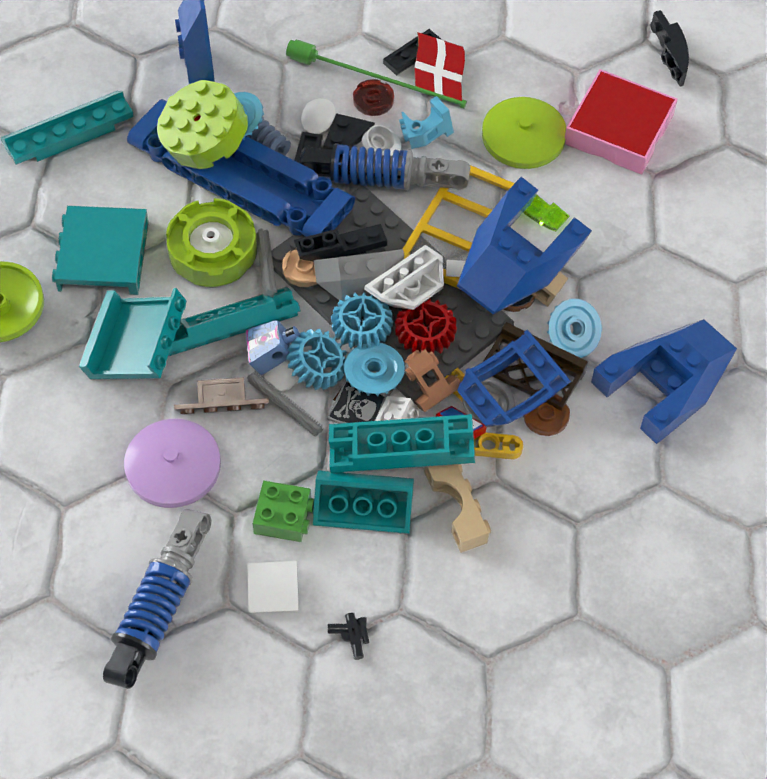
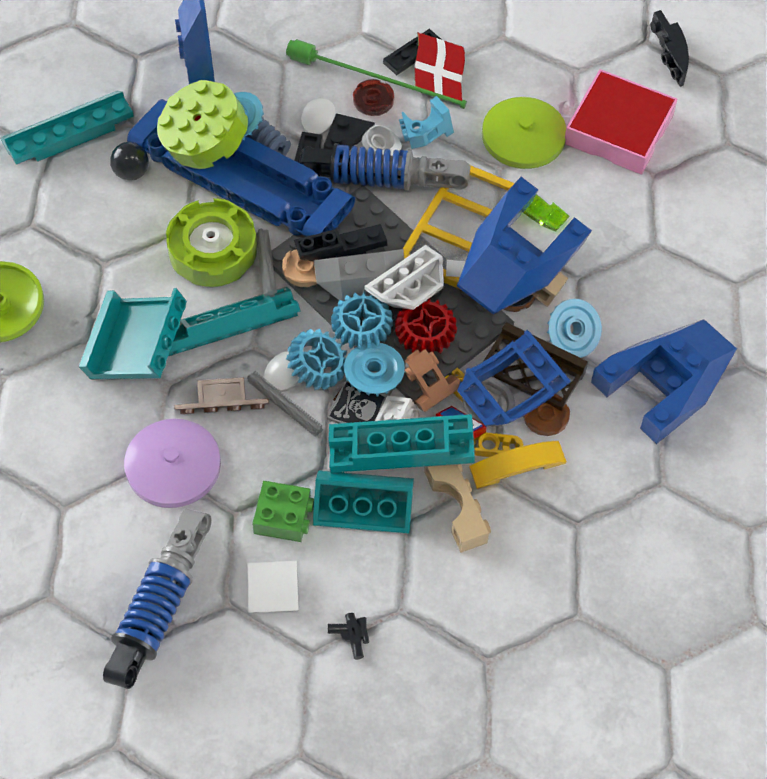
(101, 247): teal panel -> none
(129, 161): none -> black piece
(269, 345): medium blue torso -> none
(517, 461): none -> yellow slope

